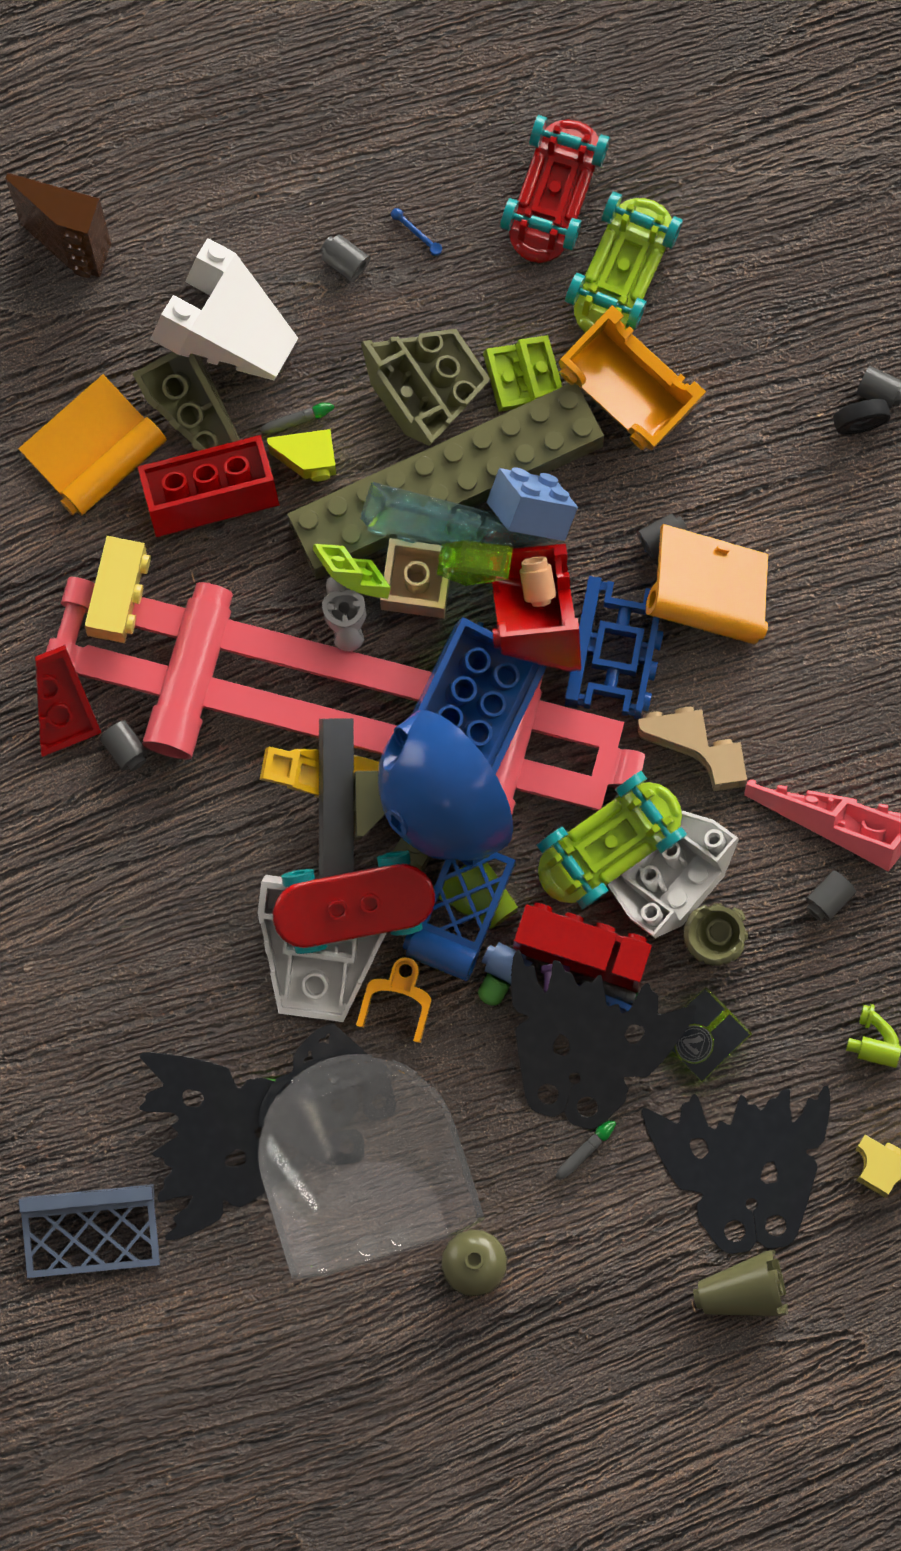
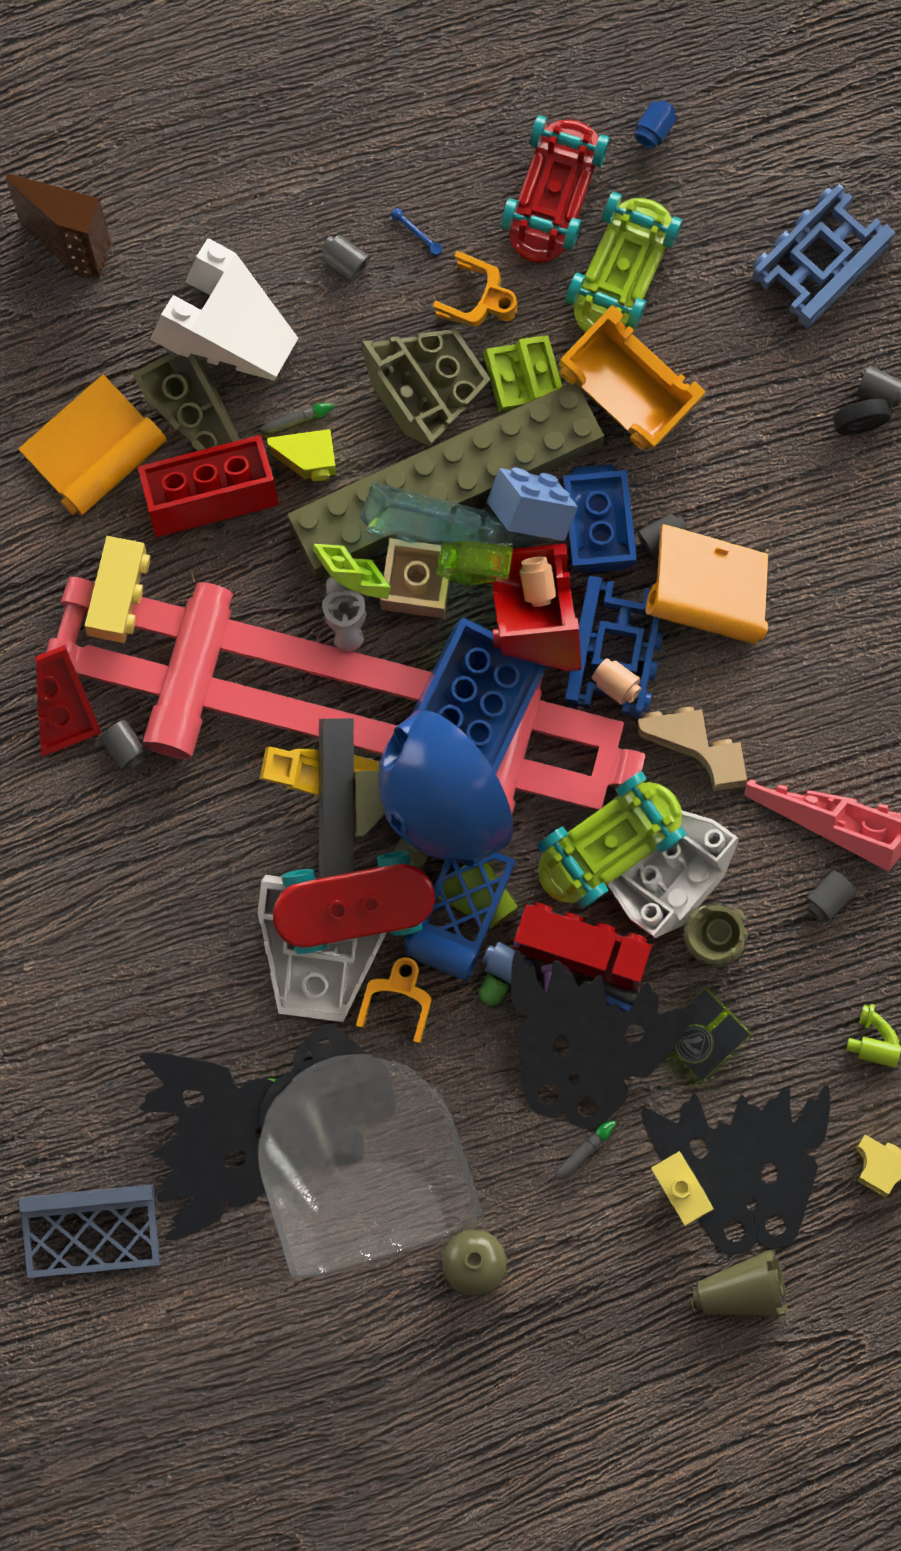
(491, 301): none -> light orange piece
(603, 522): none -> blue slope
(617, 681): none -> light nougat brick
(655, 124): none -> blue brick
(682, 1188): none -> light yellow brick
(841, 271): none -> medium blue fence

